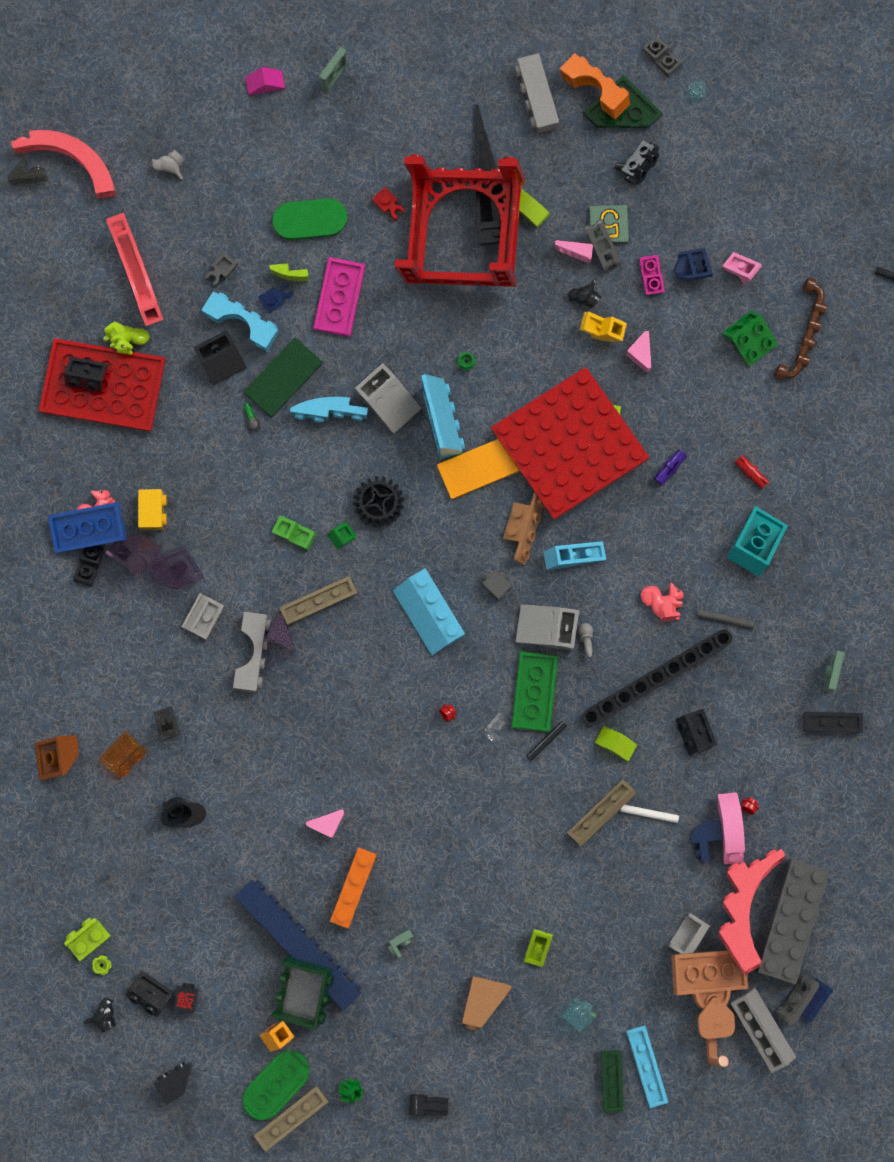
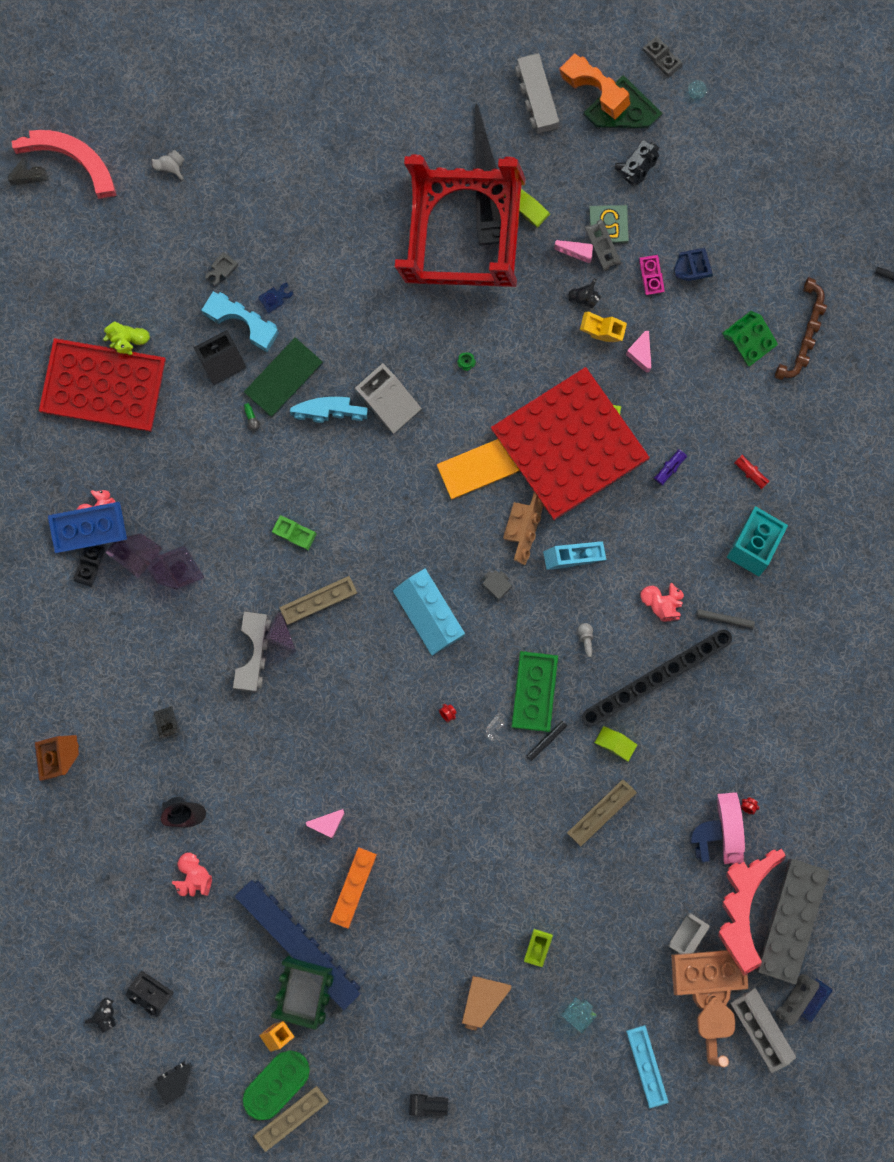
(85, 374): black bracket -> none
(87, 938): lime bracket -> none
(106, 965): lime plate -> none
(123, 755): clear orange bracket -> none
(135, 269): coral arch -> none
(151, 509): yellow brick -> none
(186, 998): black brick -> none
(196, 878): none -> coral animal
(203, 616): light grey plate -> none
(264, 81): dark pink slope -> none
(282, 271): lime slope -> none
(310, 219): green tile -> none
(333, 70): sand green tile -> none
(339, 297): dark pink tile -> none
(341, 535): green slope -> none
(350, 1090): green gear -> none
(386, 497): black gear -> none
(387, 202): red plate -> none
(402, 939): sand green bracket -> none
(441, 416): medium azure slope -> none
(547, 626): light grey slope -> none
(612, 1080): dark green plate -> none
(650, 813): white bar -> none
(695, 732): black bracket -> none
(741, 267): bright pink slope -> none
(832, 671): sand green plate -> none
(833, 722): black plate -> none

